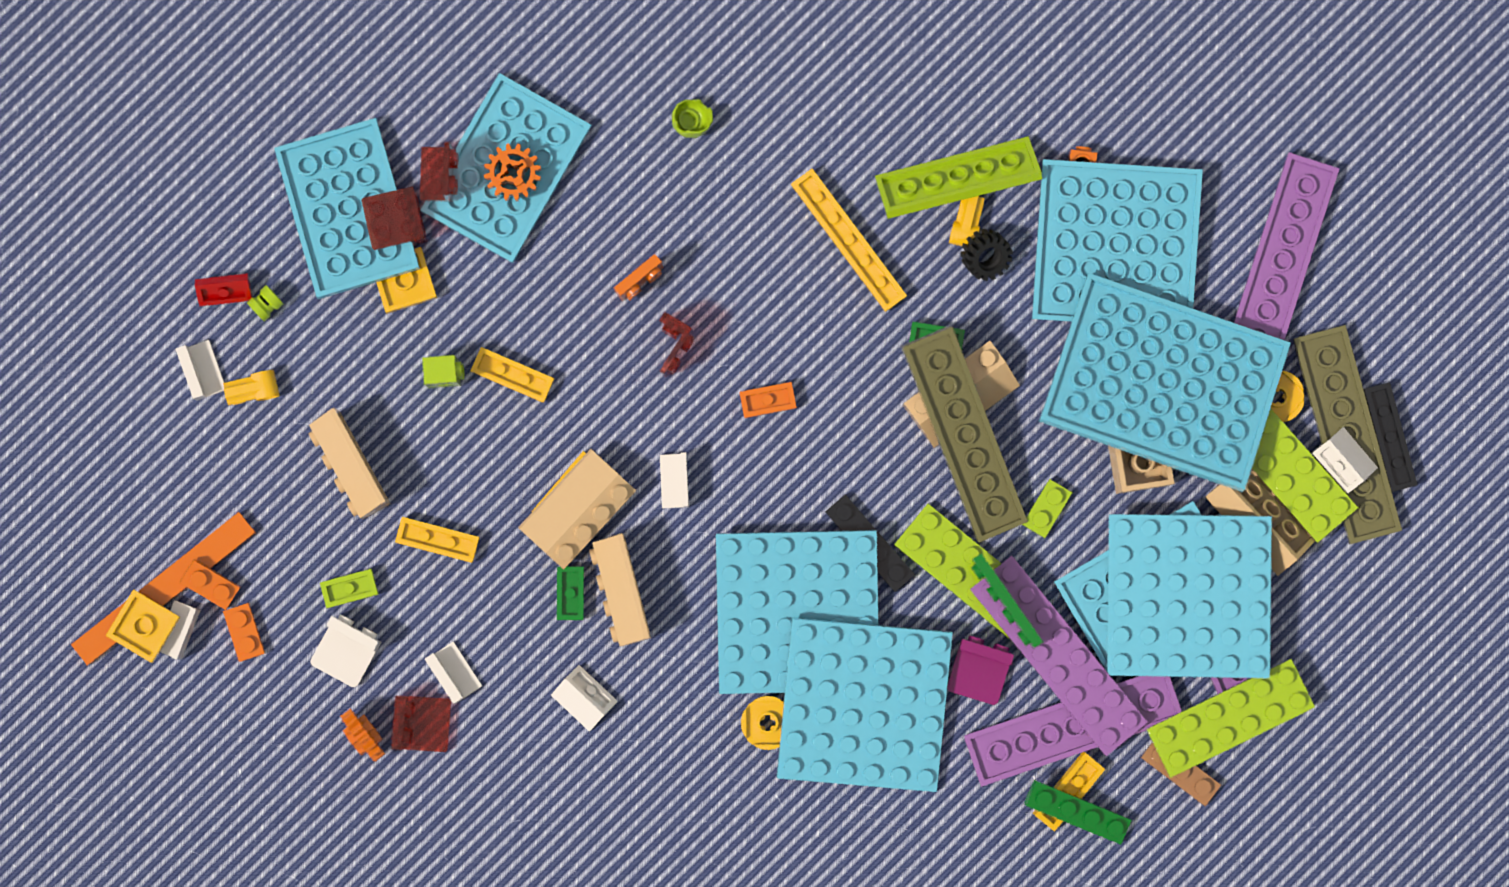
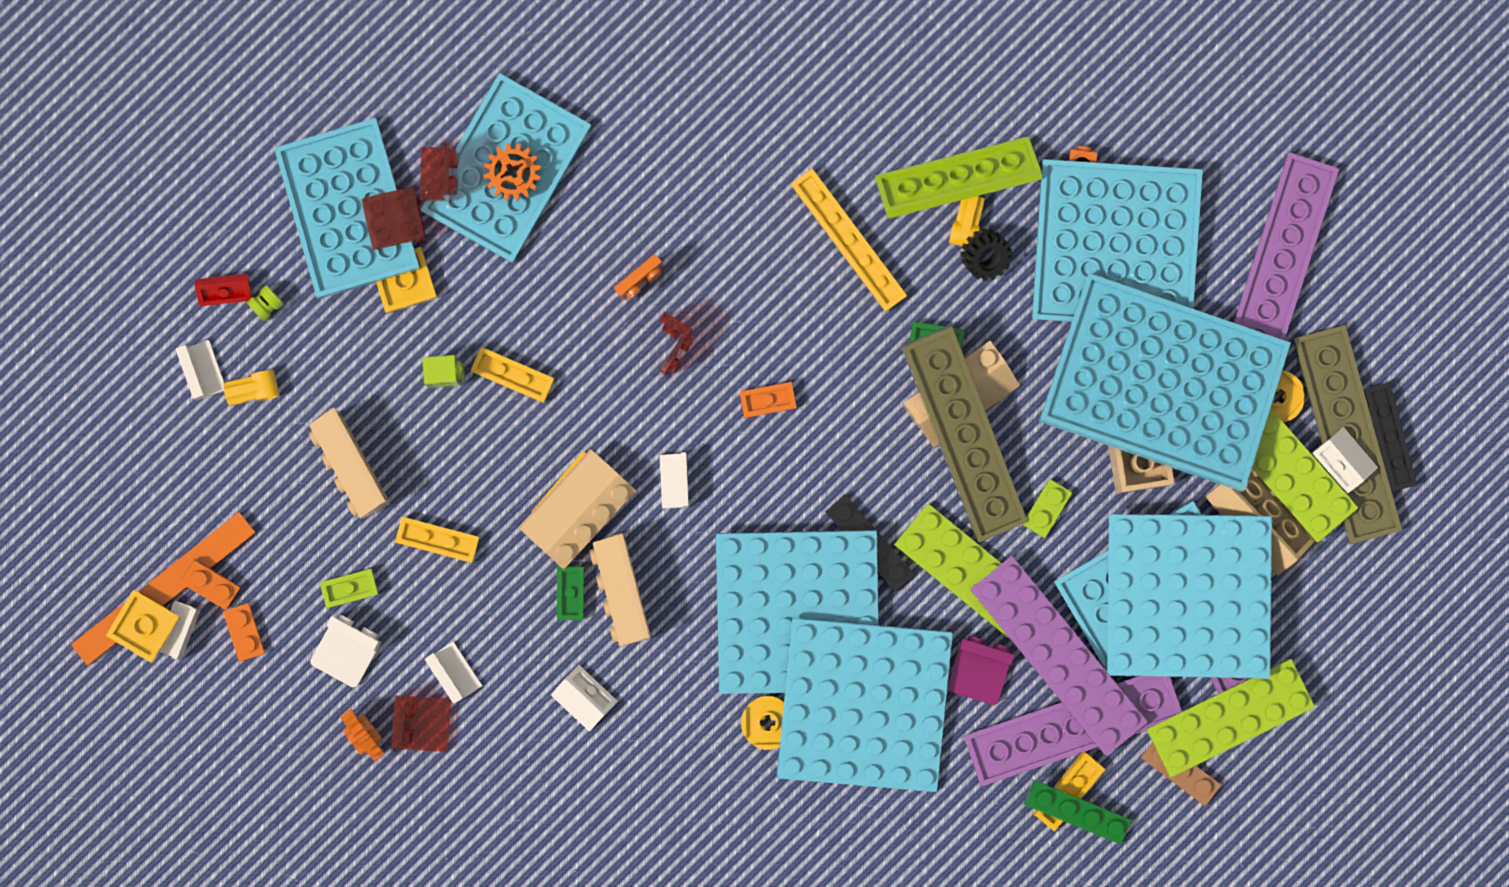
(691, 118): lime hair -> none
(1012, 611): green plate -> none

